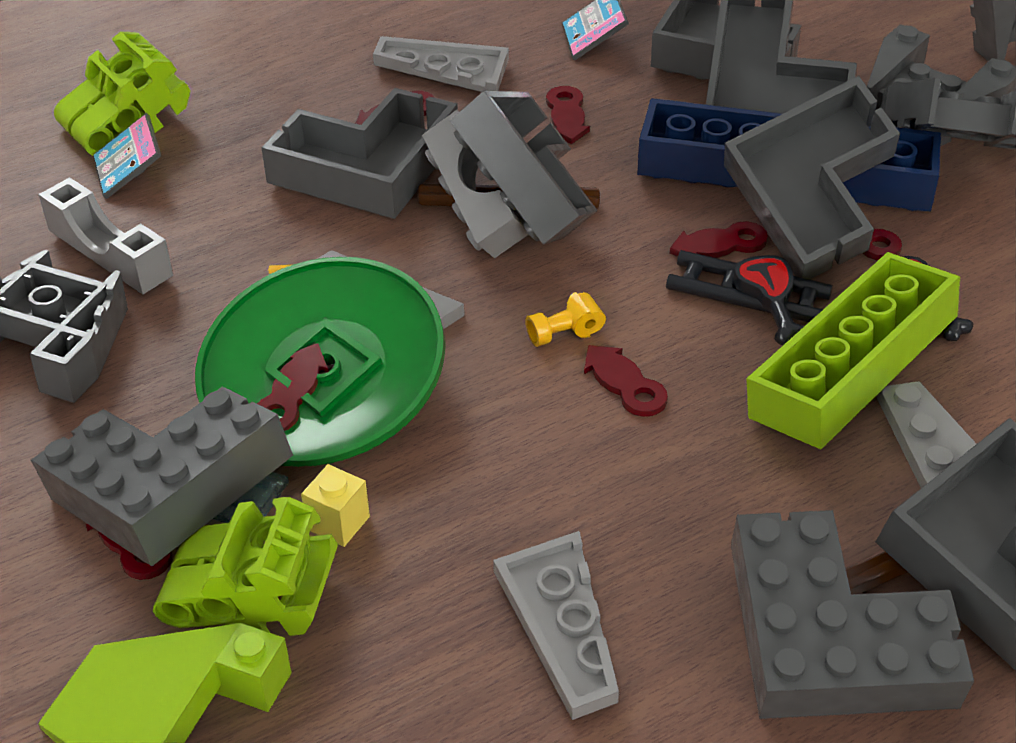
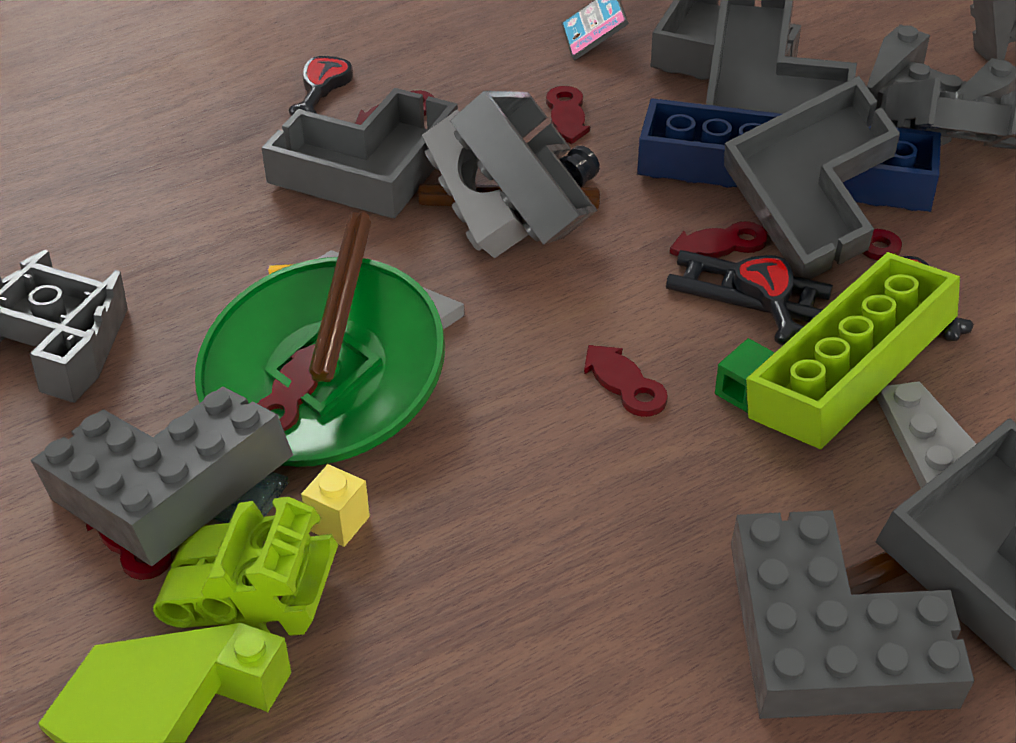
(79, 221): light grey arch -> none
(121, 92): lime connector -> none
(126, 156): piece -> none
(320, 77): none -> black piece
(340, 297): none -> reddish brown axle
(452, 63): light grey wing -> none
(562, 620): light grey wing -> none
(581, 164): none -> black wheel
(581, 316): yellow leg -> none
(734, 370): none -> green brick

